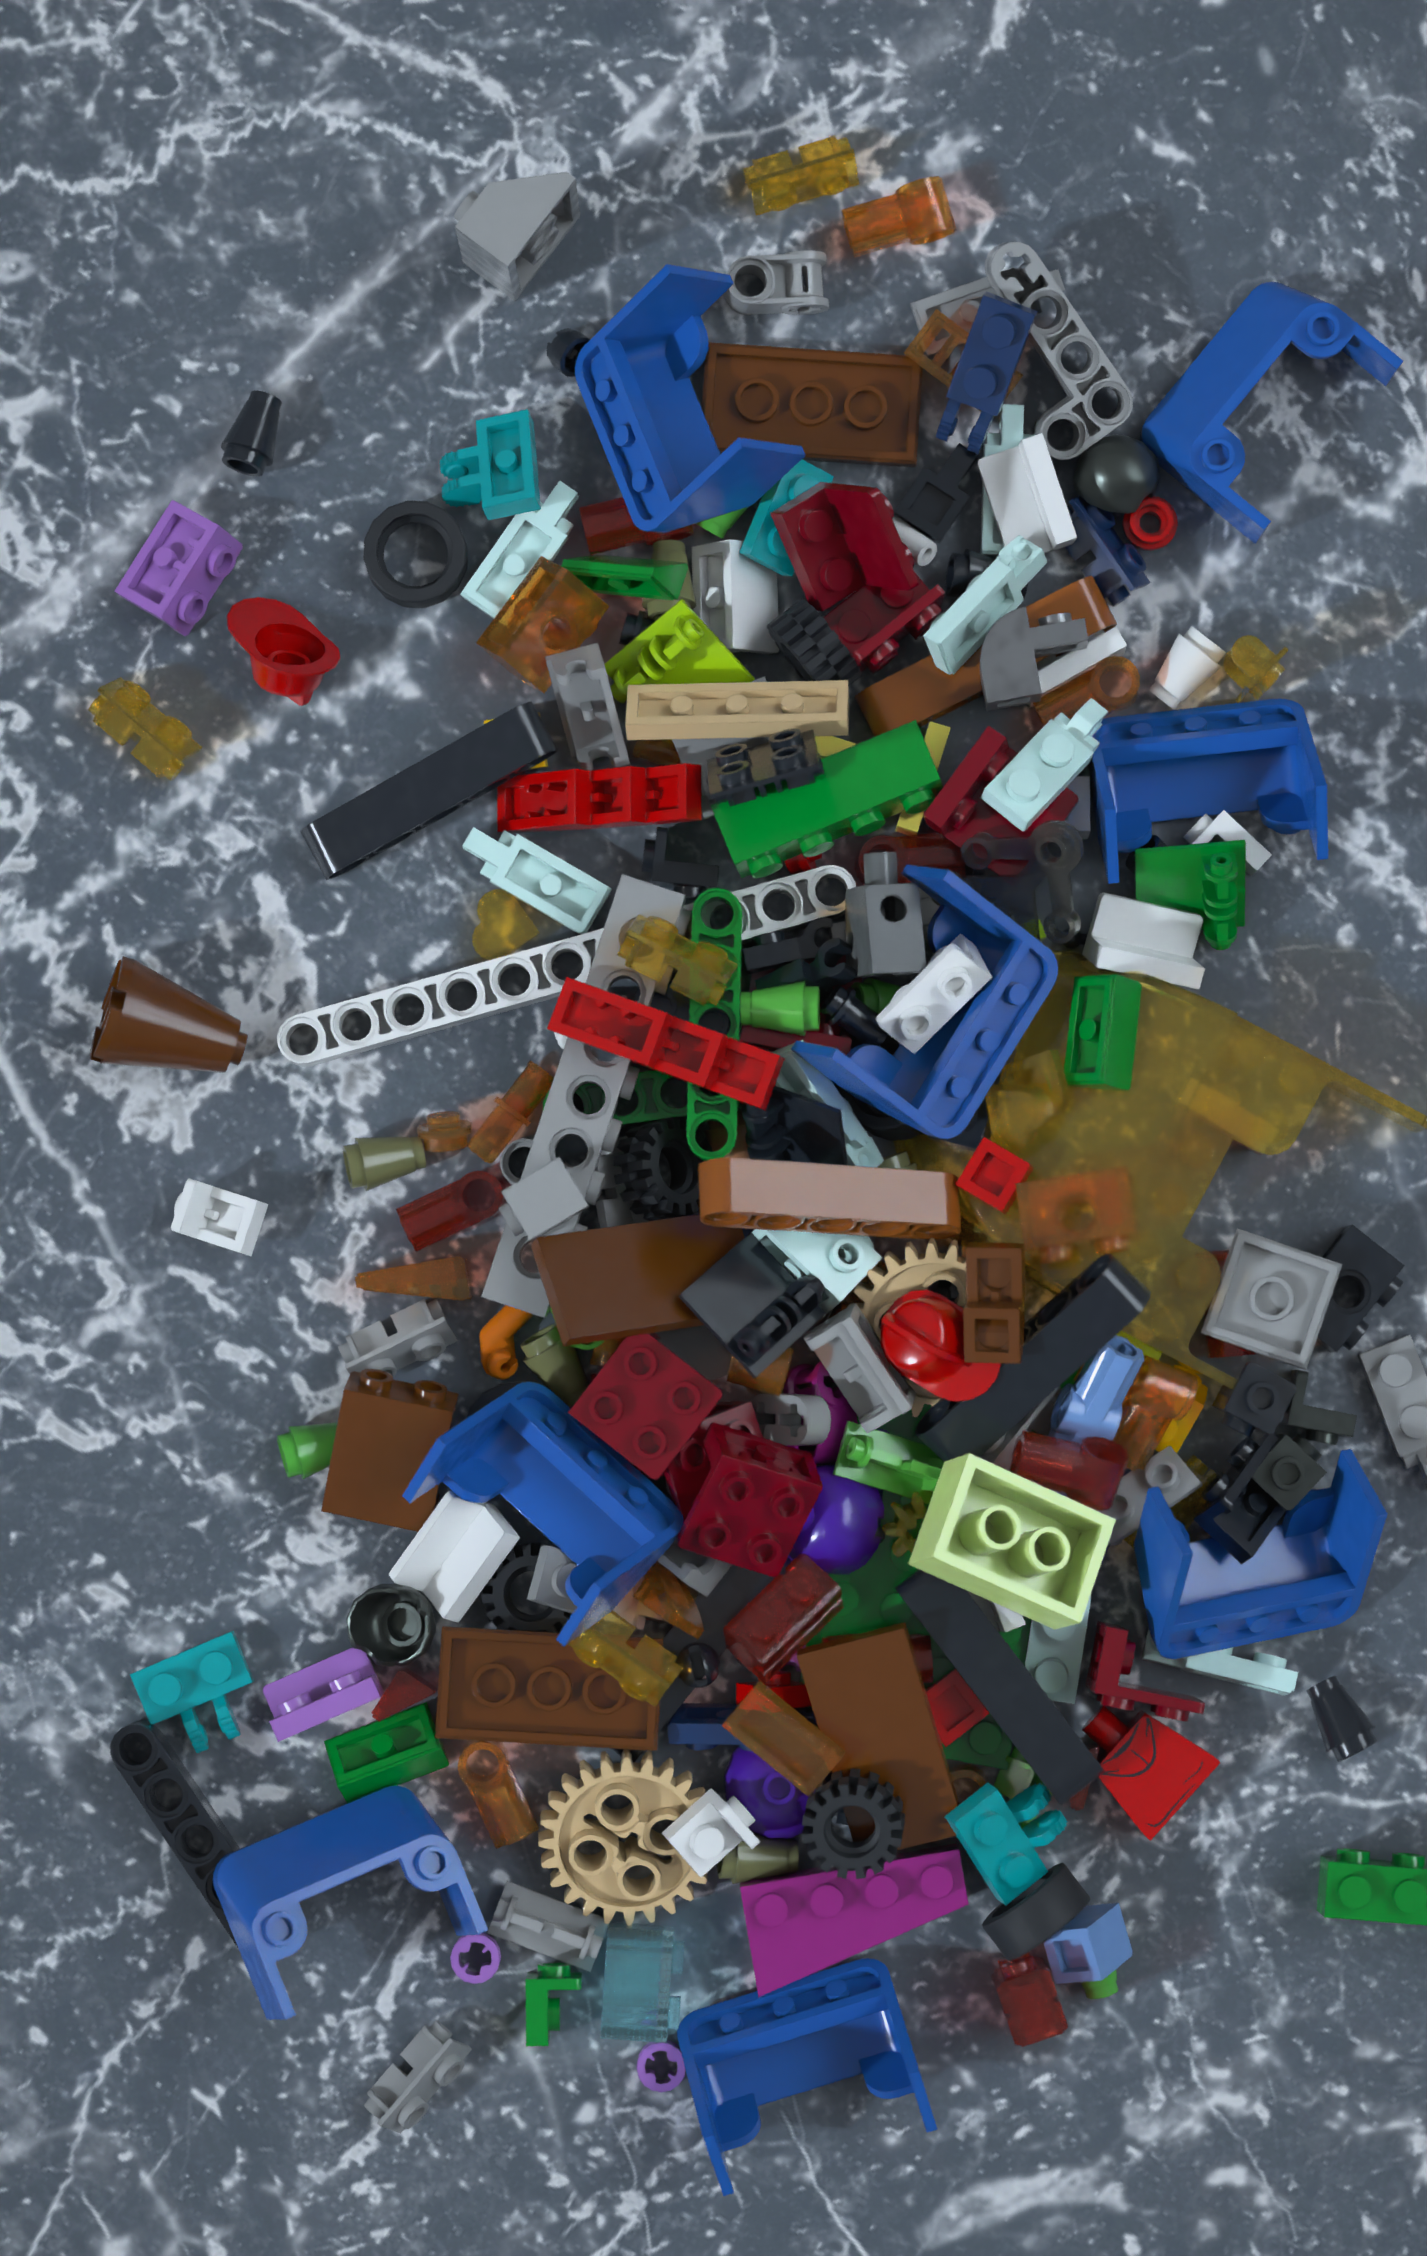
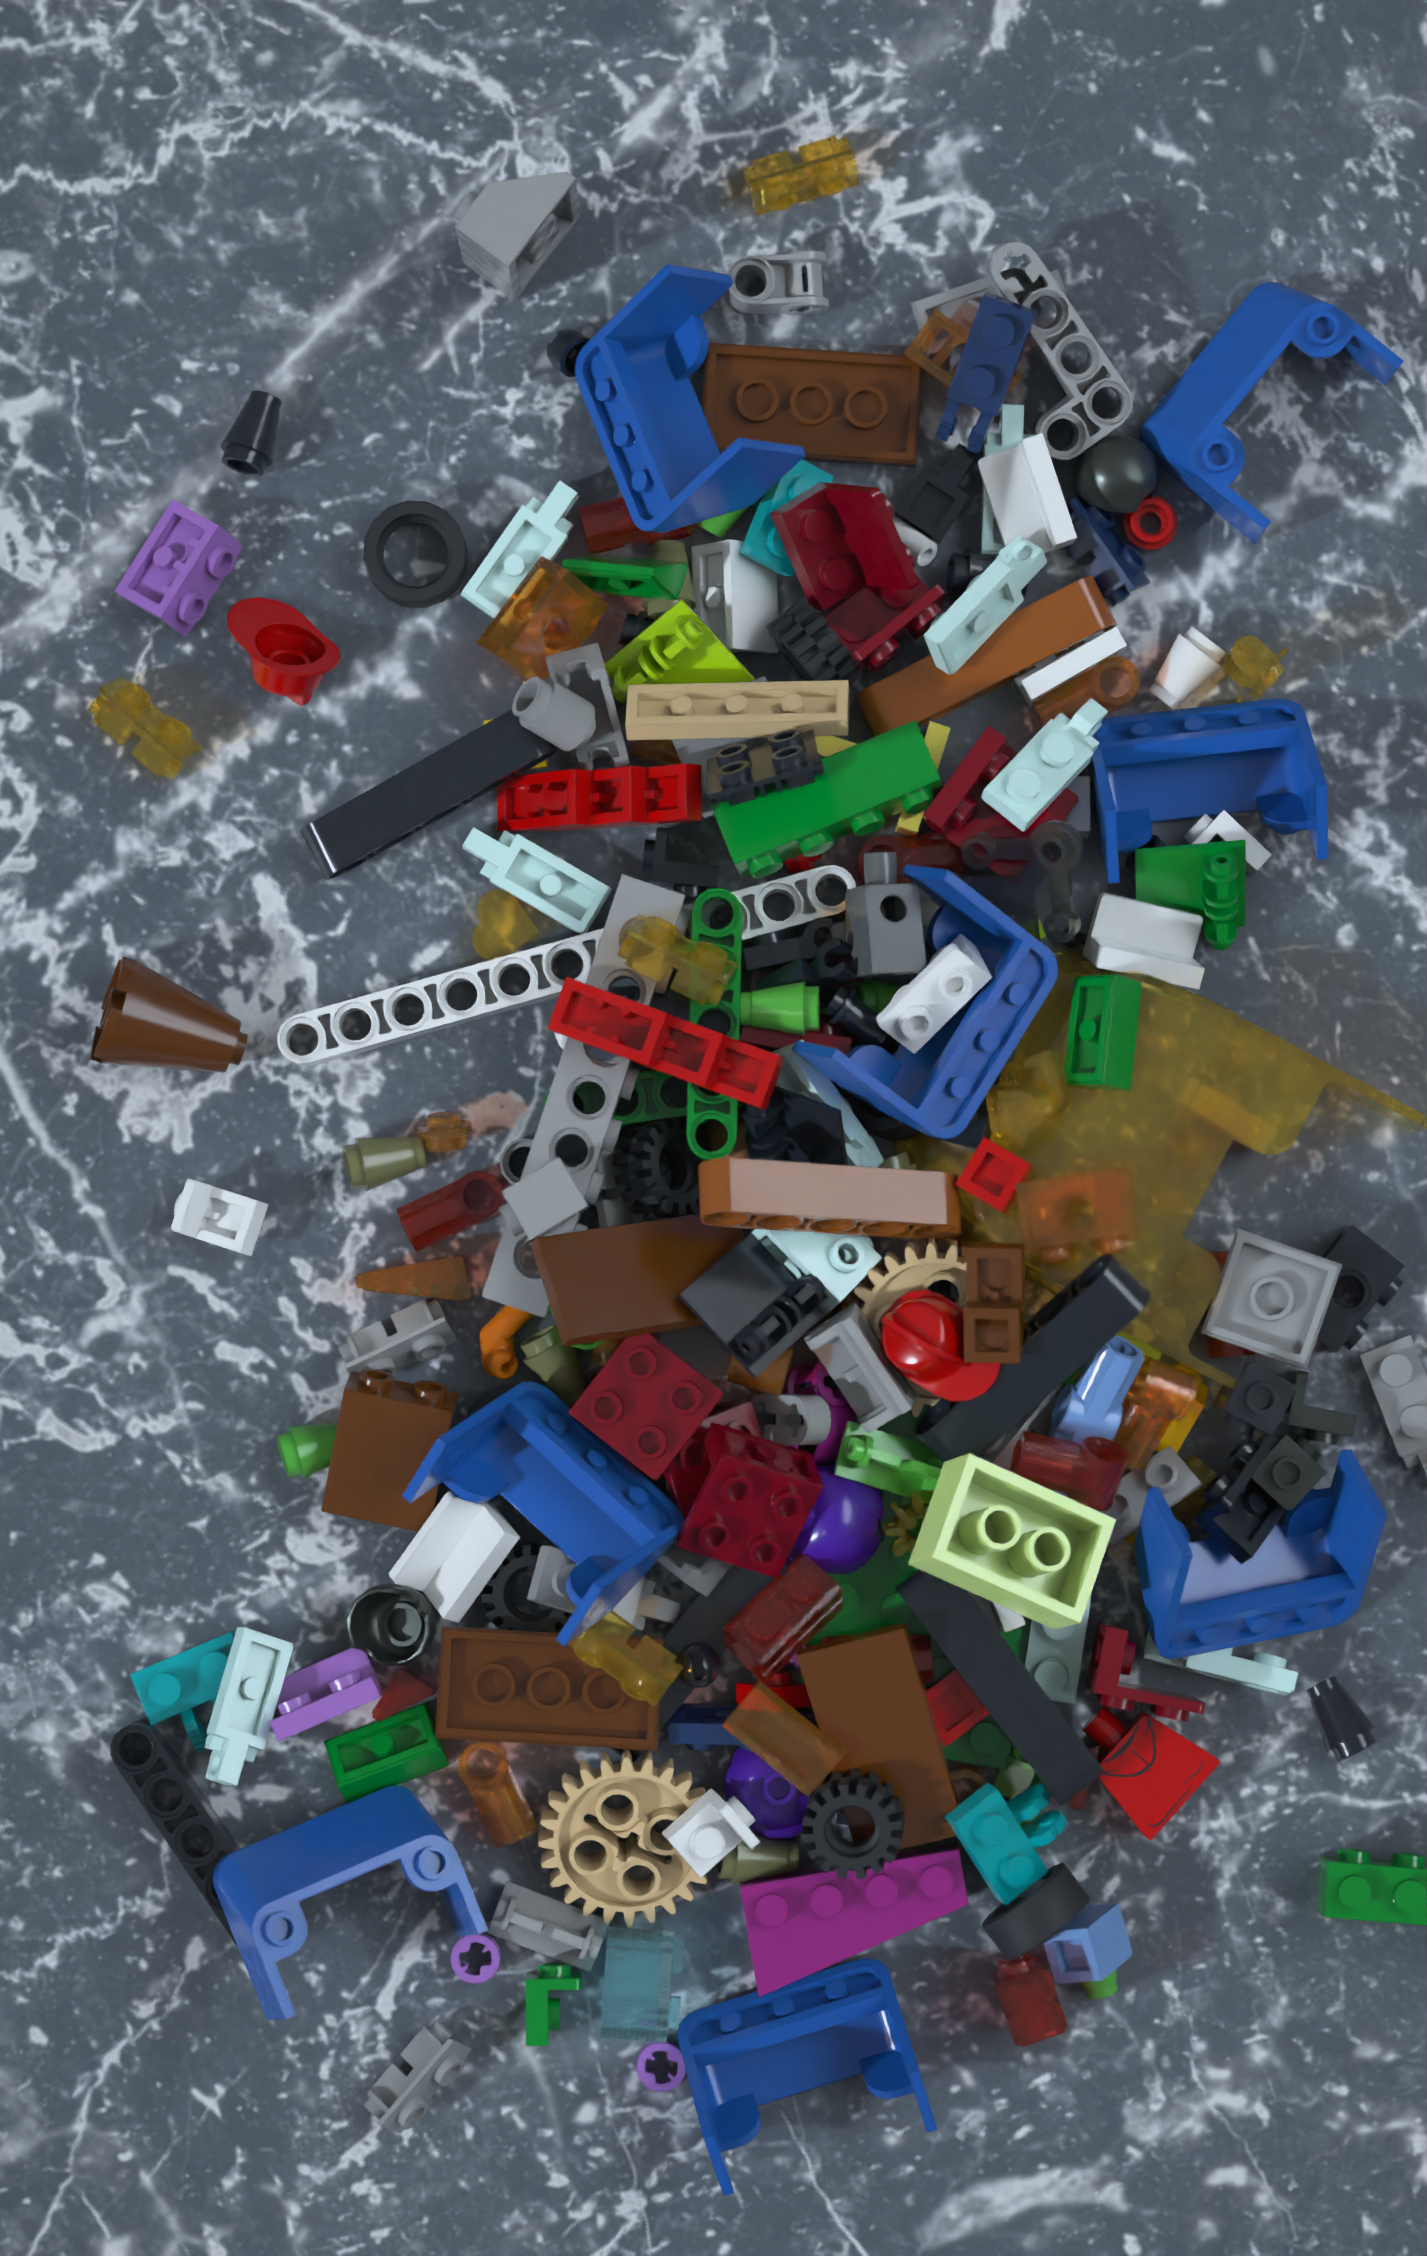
(245, 1702): none -> light aqua hinge
(497, 470): teal hinge -> none
(511, 1113): clear orange axle -> none
(554, 713): none -> light grey brick
(670, 1599): clear orange slope -> none
(914, 214): clear orange piece -> none
(1010, 650): flat silver brick -> none

